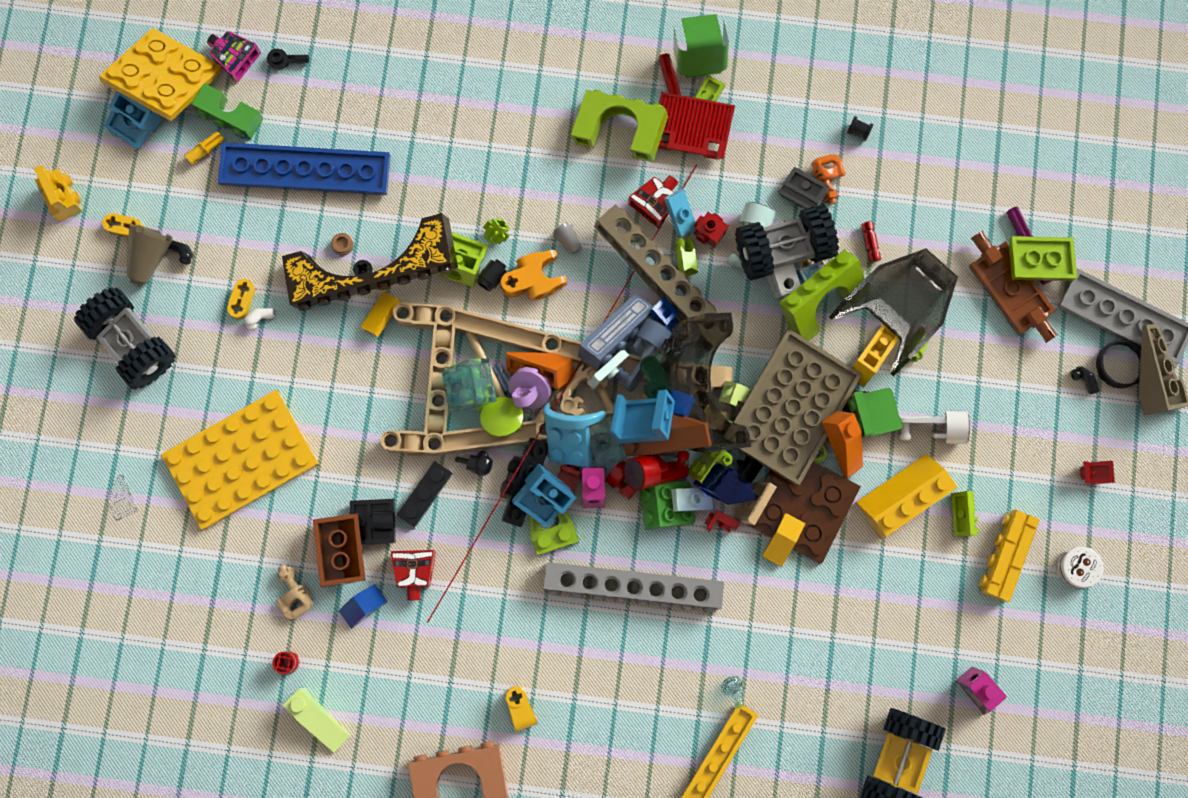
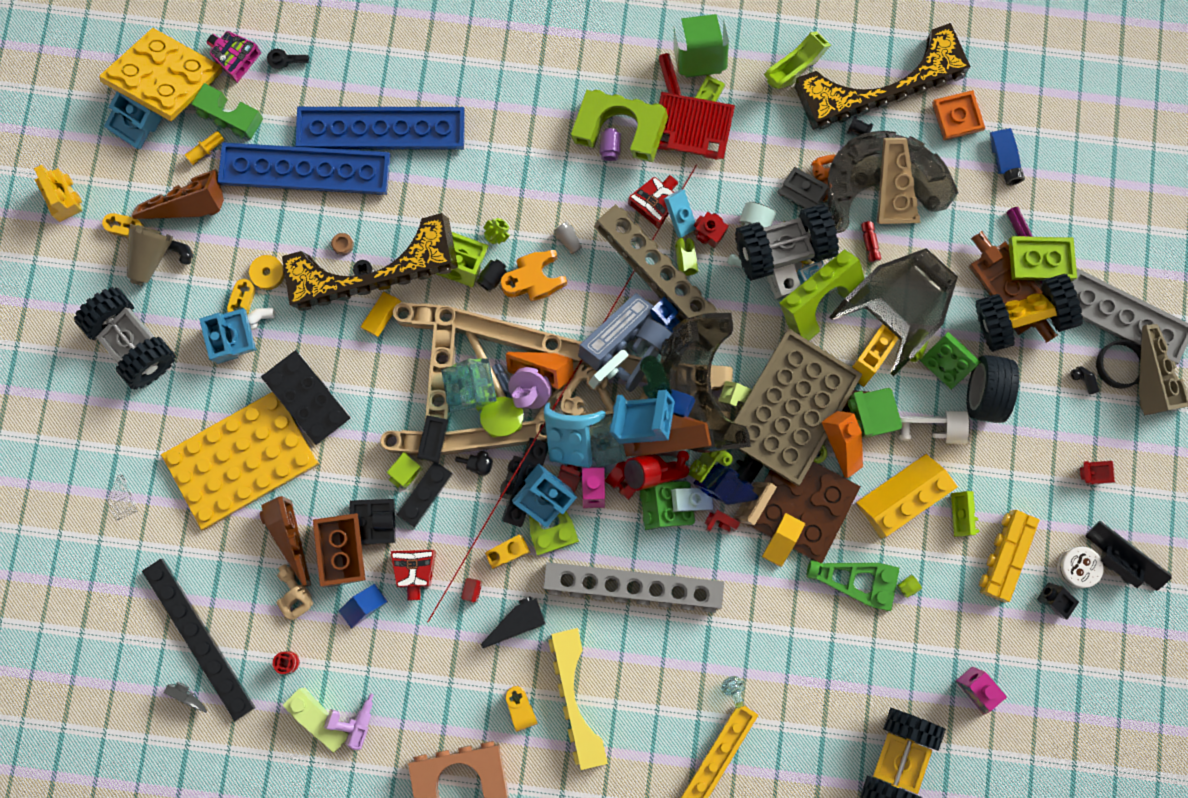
(180, 692): none -> dark grey plate
(193, 200): none -> dark orange wedge
(198, 639): none -> black plate
(227, 335): none -> dark azure brick
(263, 263): none -> yellow piece
(282, 524): none -> dark orange wedge
(305, 397): none -> black plate
(356, 728): none -> lavender piece
(381, 127): none -> blue plate
(404, 471): none -> lime brick
(433, 439): none -> black tile
(471, 590): none -> red slope
(507, 551): none -> yellow leg
(518, 621): none -> black slope
(588, 744): none -> light yellow arch
(610, 144): none -> medium lavender brick
(795, 63): none -> lime arch
(830, 102): none -> dark brown arch
(859, 167): none -> clear smoke windscreen
(882, 586): none -> bright green plate
(896, 190): none -> tan wing
(909, 586): none -> lime hose
(952, 357): none -> bright green plate
(958, 115): none -> orange plate
(993, 389): none -> black wheel
(1006, 150): none -> blue slope
(1014, 176): none -> black axle
(1056, 302): none -> black plate
(1058, 600): none -> black bracket
(1126, 559): none -> black bracket

